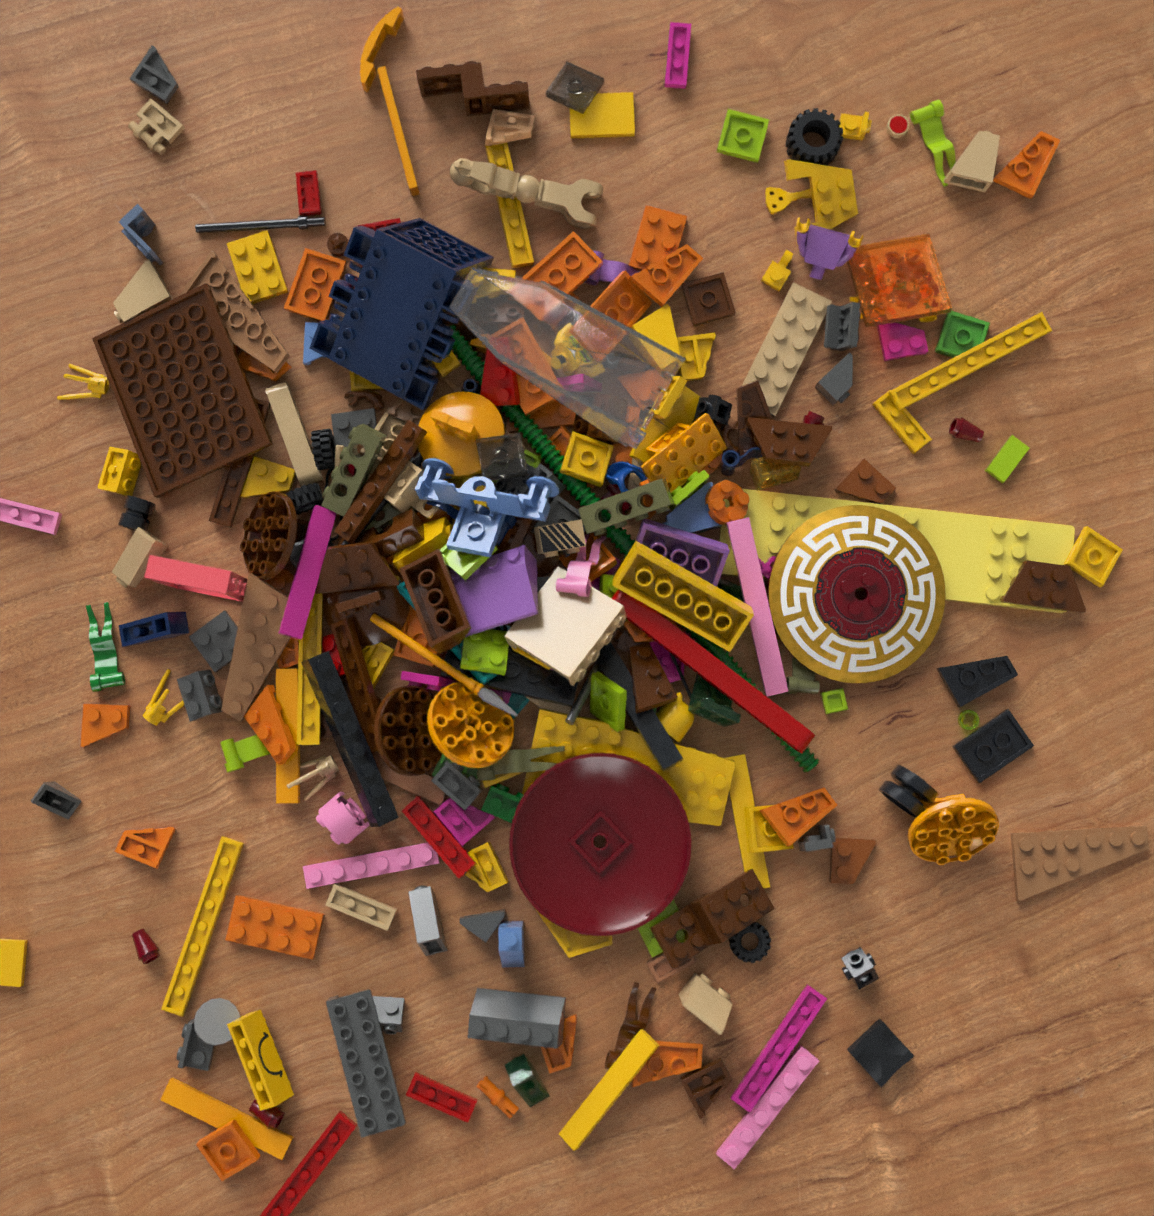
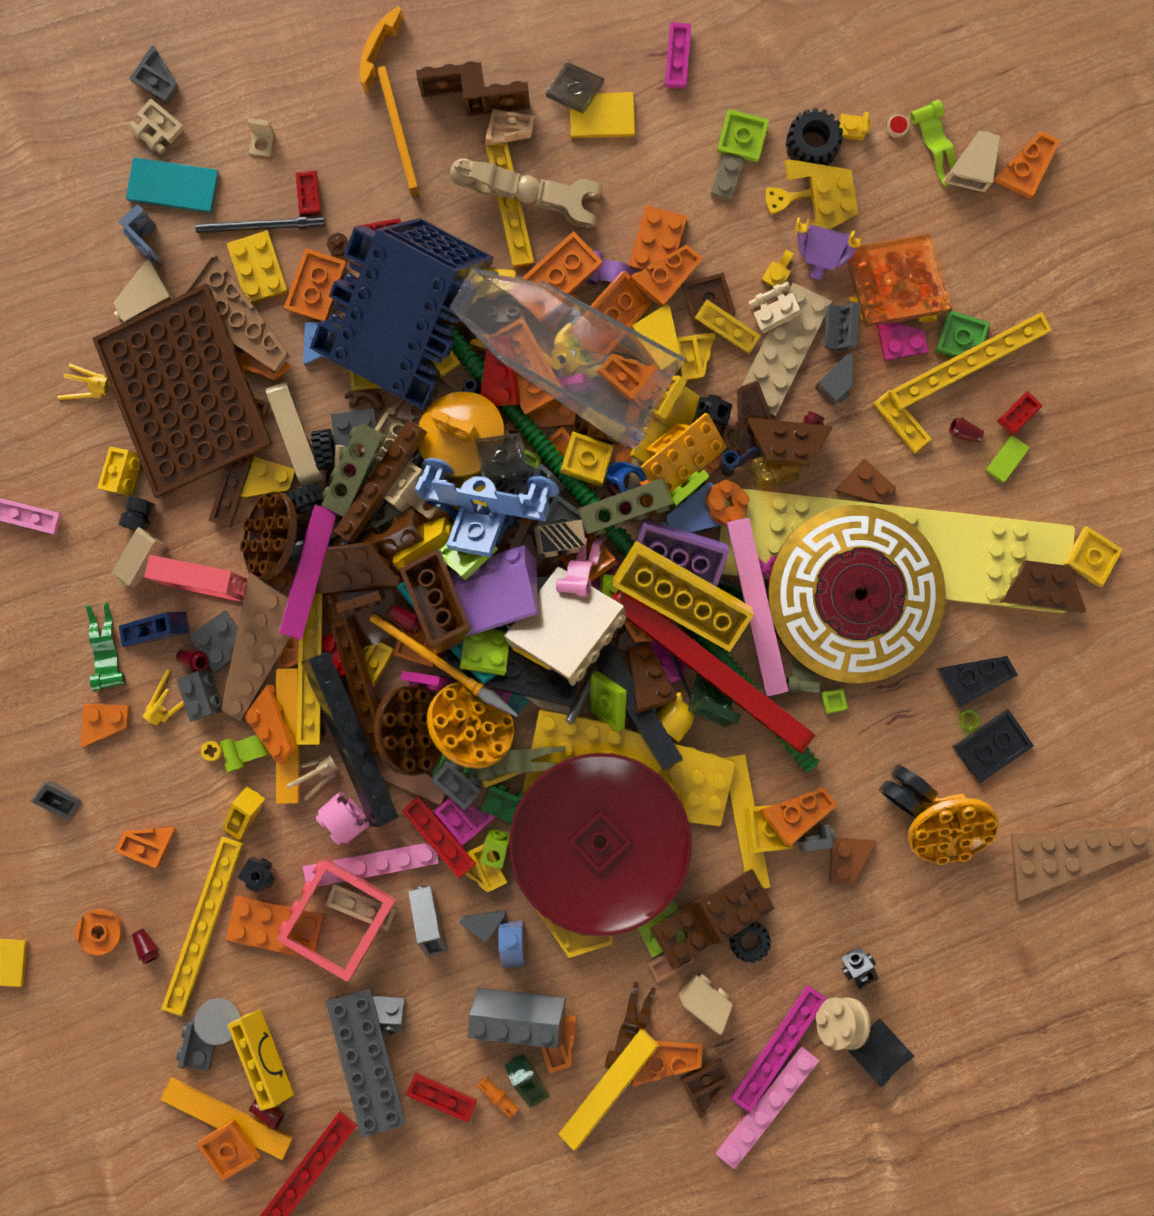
(112, 931): none -> orange plate
(172, 185): none -> teal tile
(193, 659): none -> dark red cone
(205, 747): none -> yellow bush
(243, 813): none -> yellow slope
(250, 872): none -> black brick
(261, 131): none -> tan bracket
(298, 907): none -> coral window
(404, 619): none -> dark red cone
(498, 842): none -> lime bracket
(626, 374): none -> orange wing
(727, 177): none -> dark tan plate
(727, 326): none -> yellow tile
(779, 311): none -> tan plate
(843, 1023): none -> tan wheel
(1019, 413): none -> red plate

